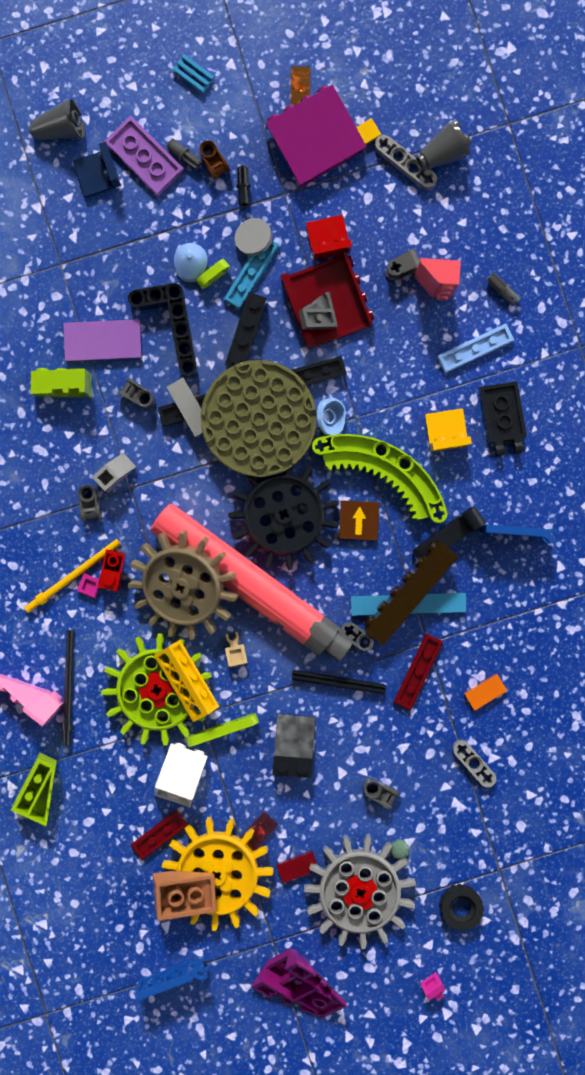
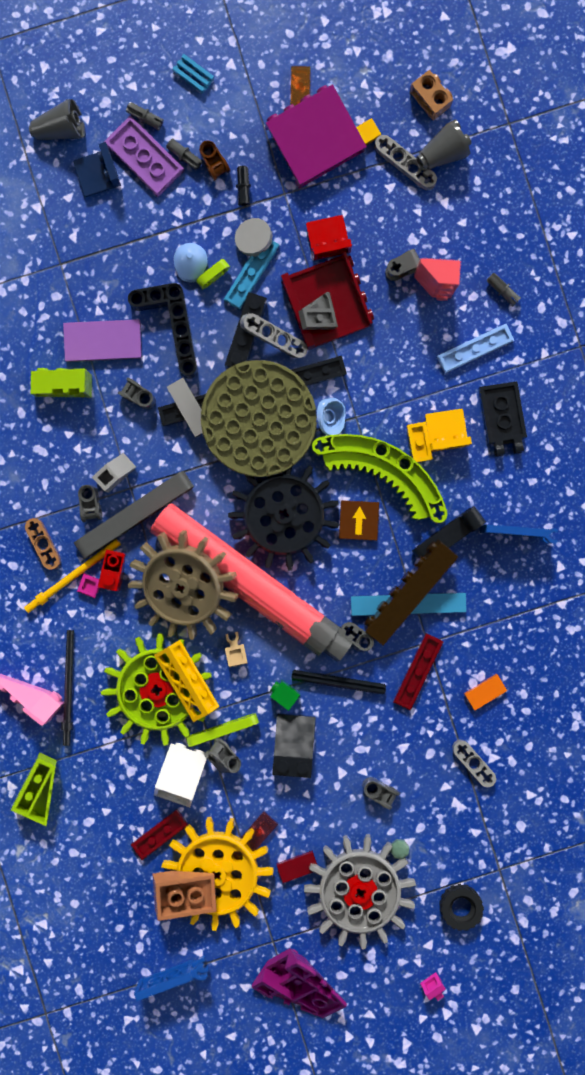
(41, 528): none -> medium nougat beam
(133, 514): none -> dark grey beam
(144, 115): none -> dark grey axle
(223, 757): none -> dark grey piece
(275, 332): none -> light grey beam
(284, 694): none -> green brick
(419, 442): none -> yellow plate
(426, 97): none -> medium nougat brick

